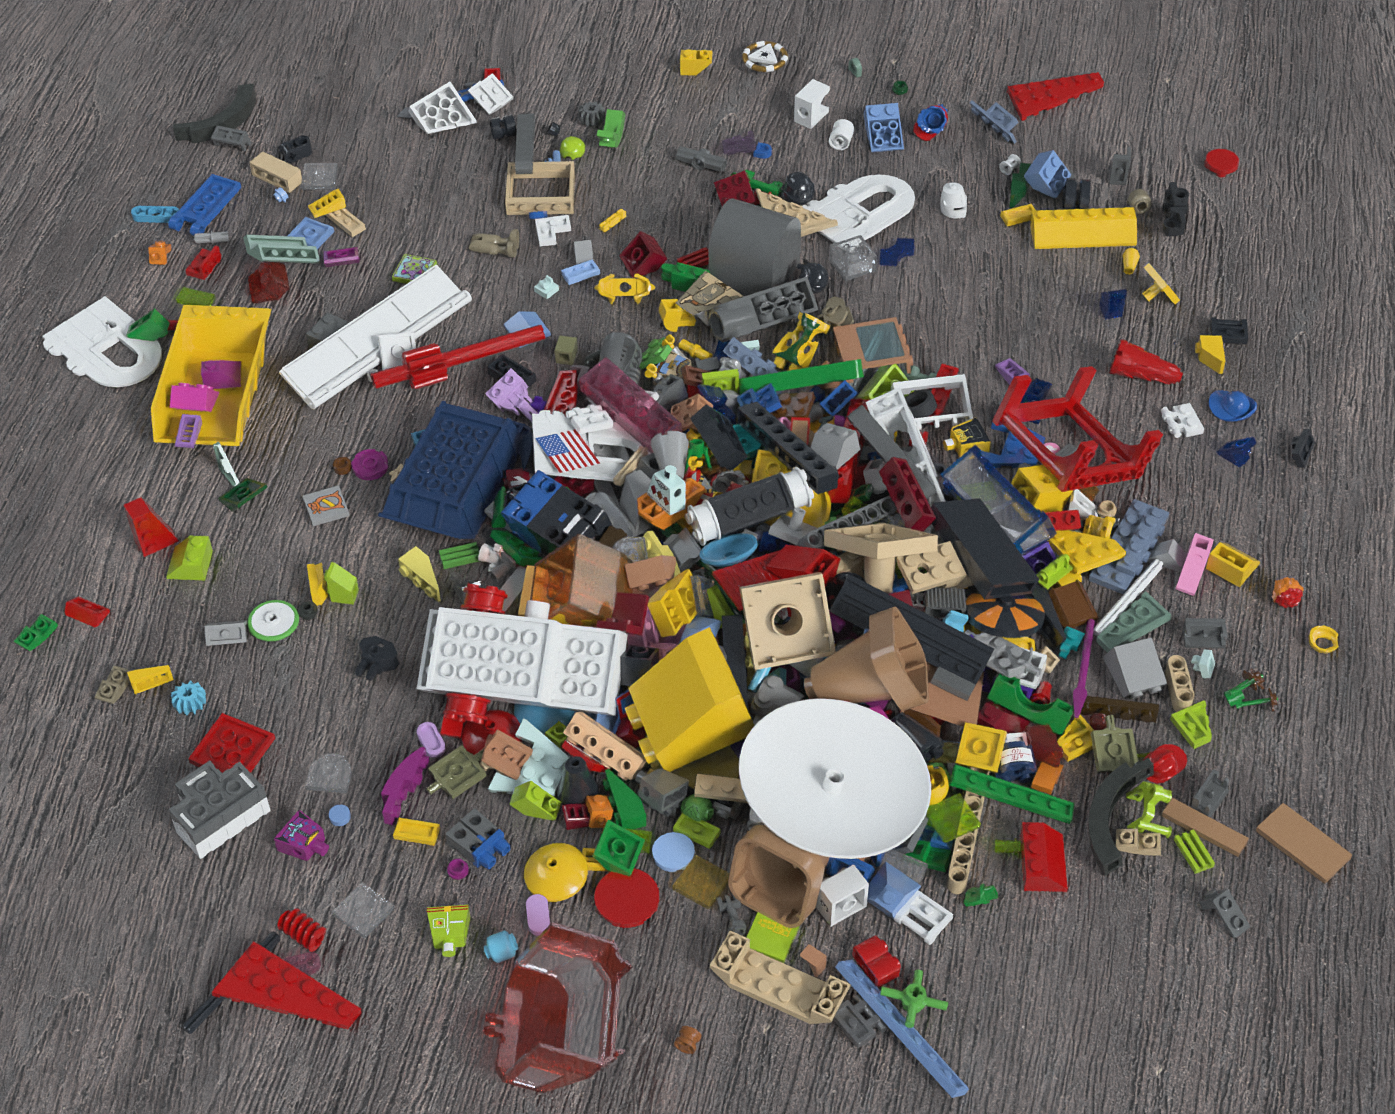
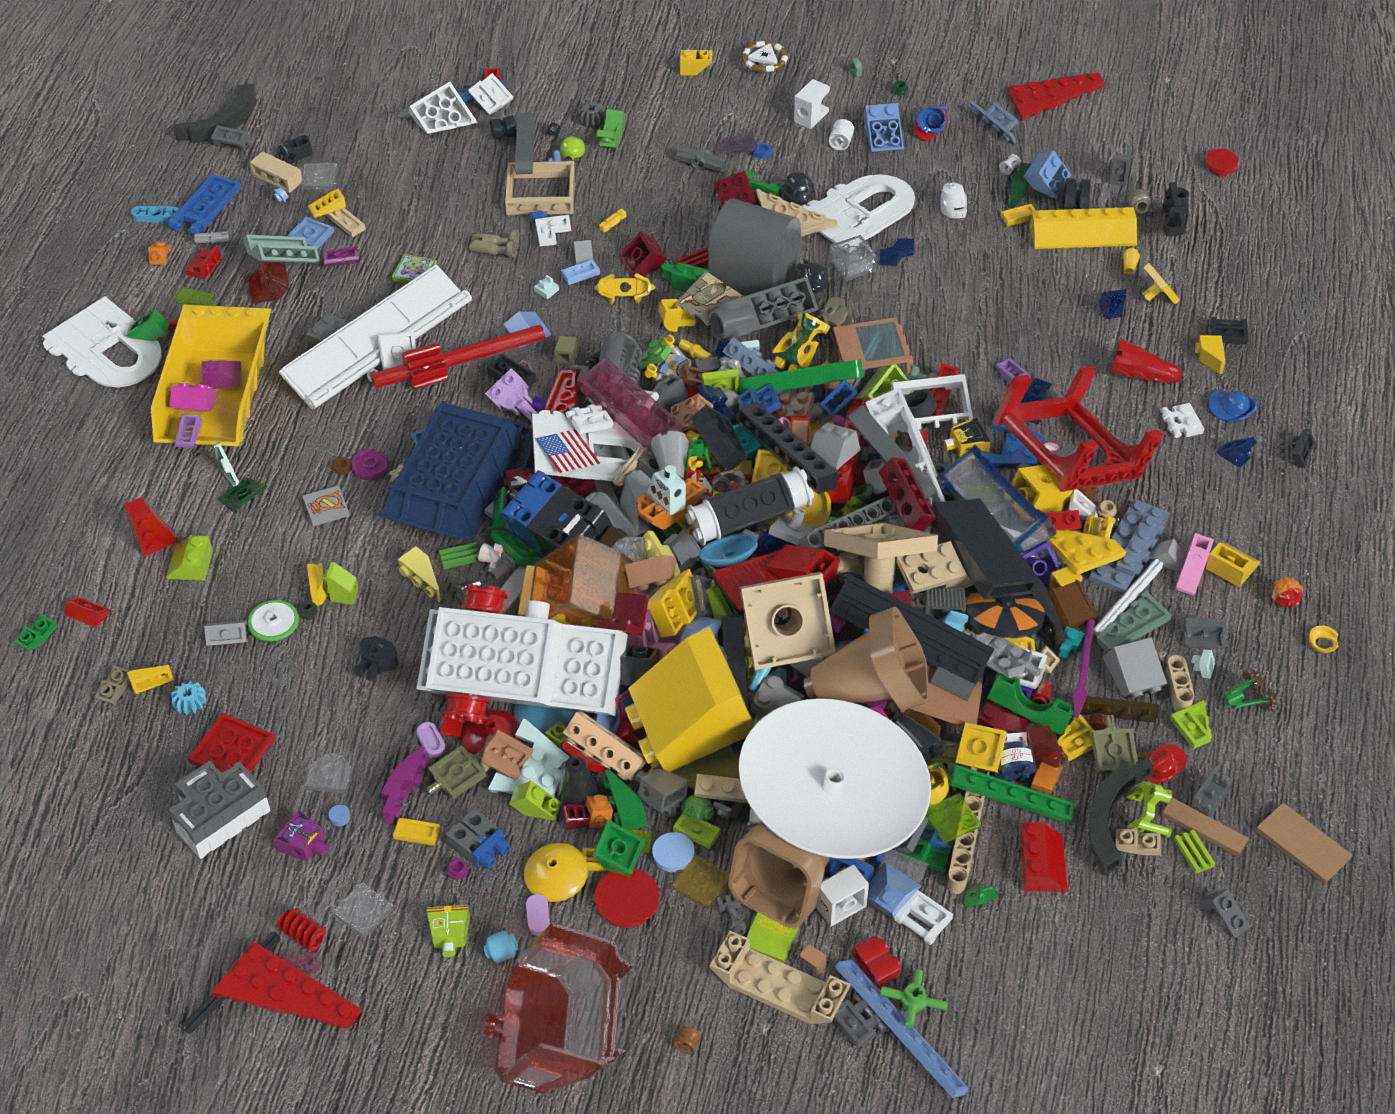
(1008, 846): clear neon green pin -> none
(1054, 571): lime hinge -> none

